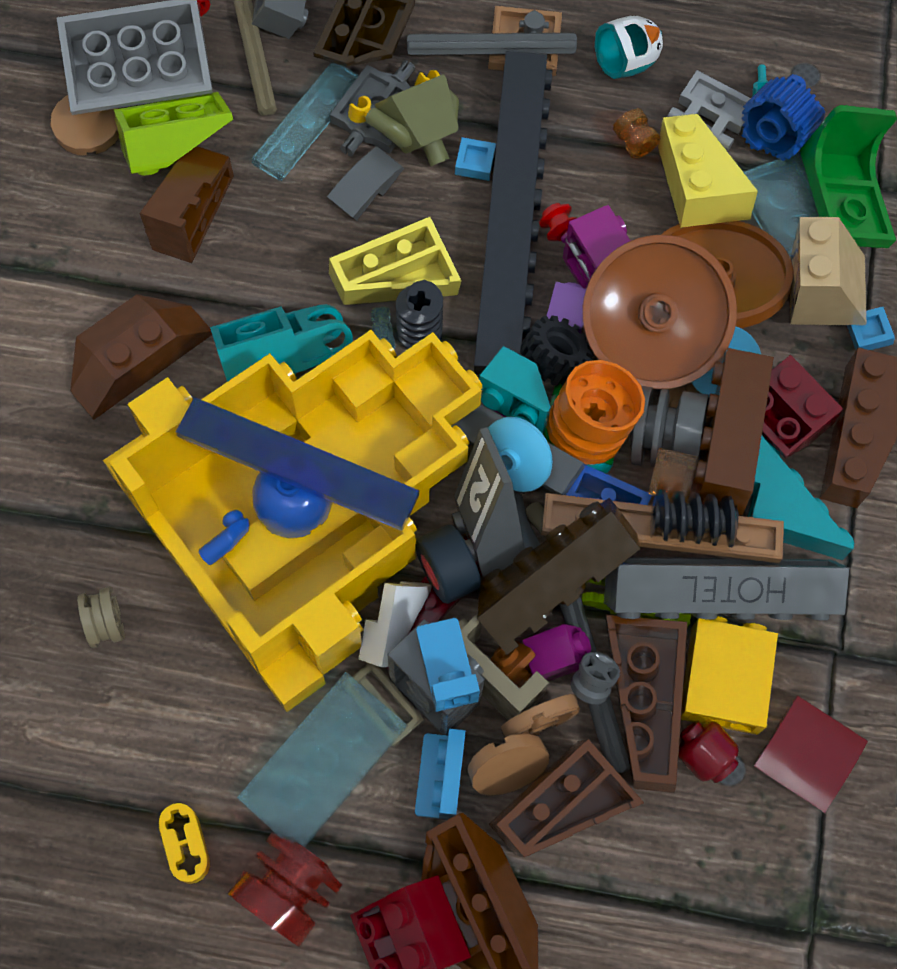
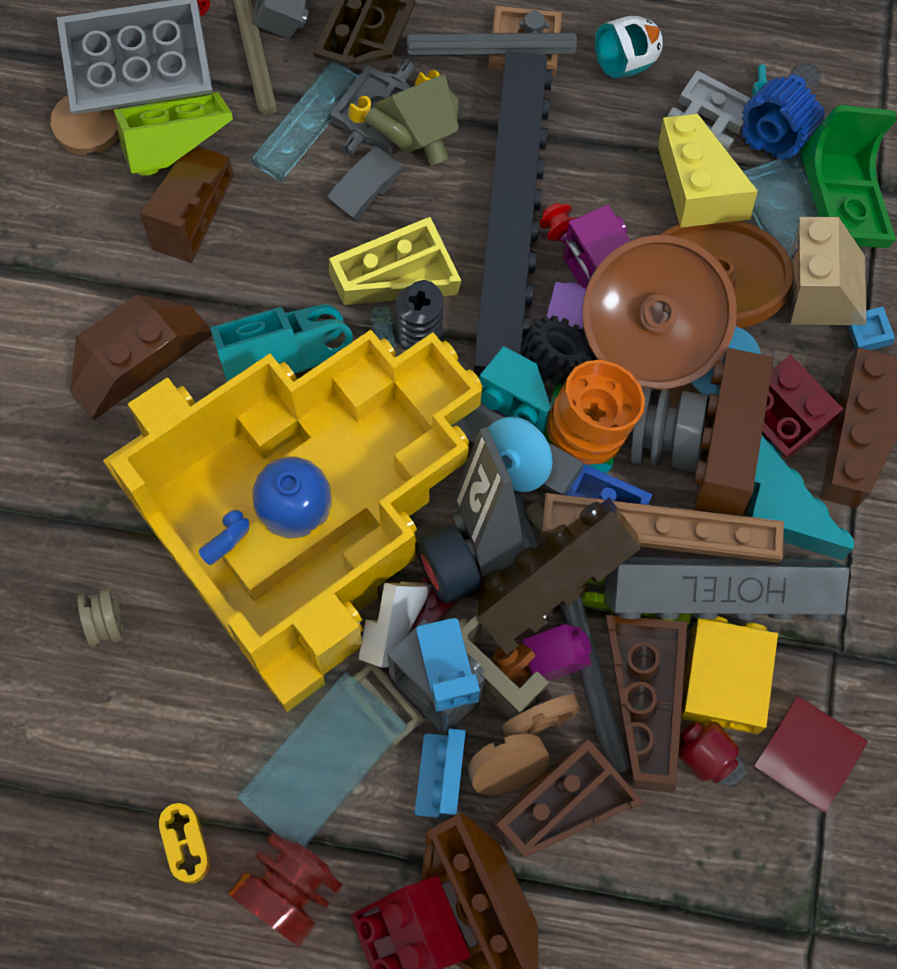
(298, 463): clear blue tile -> none
(475, 159): dark azure plate -> none
(595, 678): dark grey wheel -> none
(634, 130): clear orange wheel -> none
(672, 472): clear orange brick -> none
(694, 516): black piece -> none

